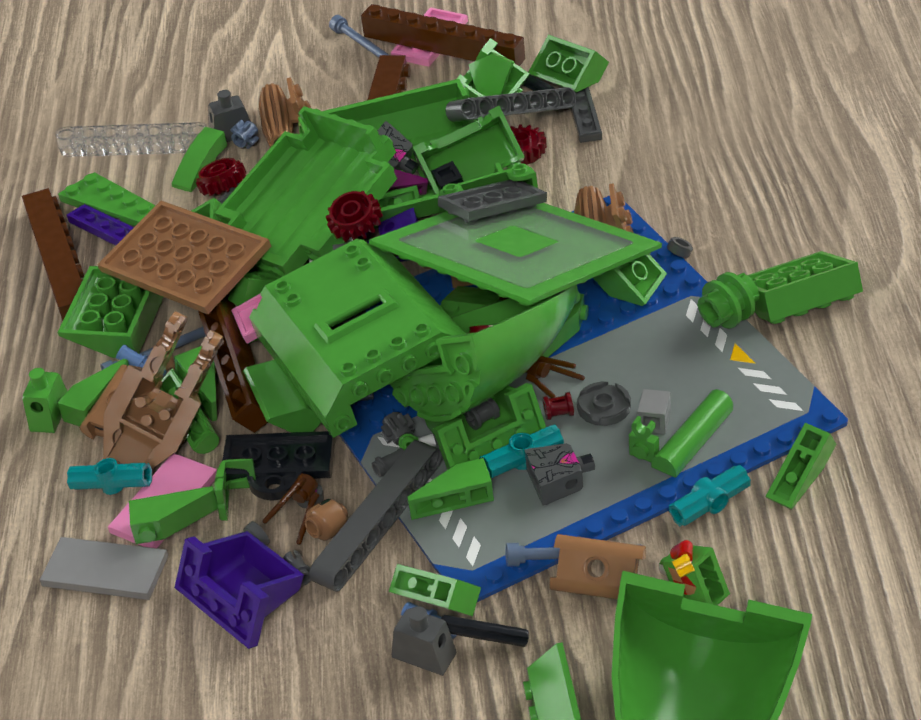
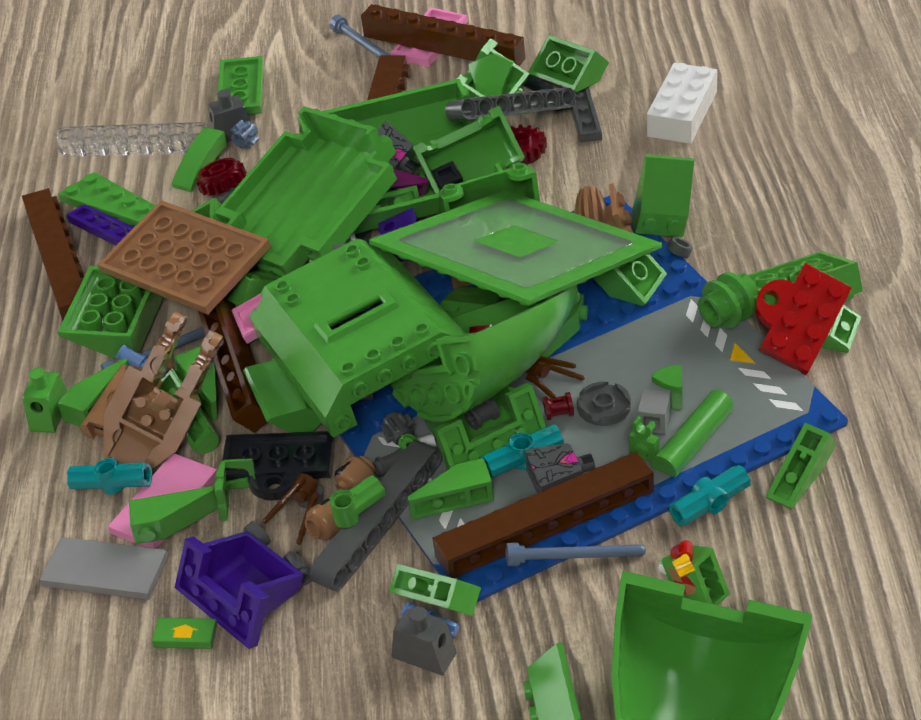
(184, 633): none -> bright green tile
(244, 79): none -> bright green plate
(277, 112): medium nougat plate -> none
(348, 504): none -> bright green piece
(353, 215): dark red gear -> none
(353, 472): none -> medium nougat head
(486, 631): black axle -> none
(492, 200): dark grey plate -> none
(543, 514): none -> reddish brown brick
(575, 563): medium nougat piece -> none
(663, 196): none -> bright green slope
(671, 379): none -> bright green tile
(682, 103): none -> white brick
(800, 317): none -> red plate
(842, 331): none -> bright green slope

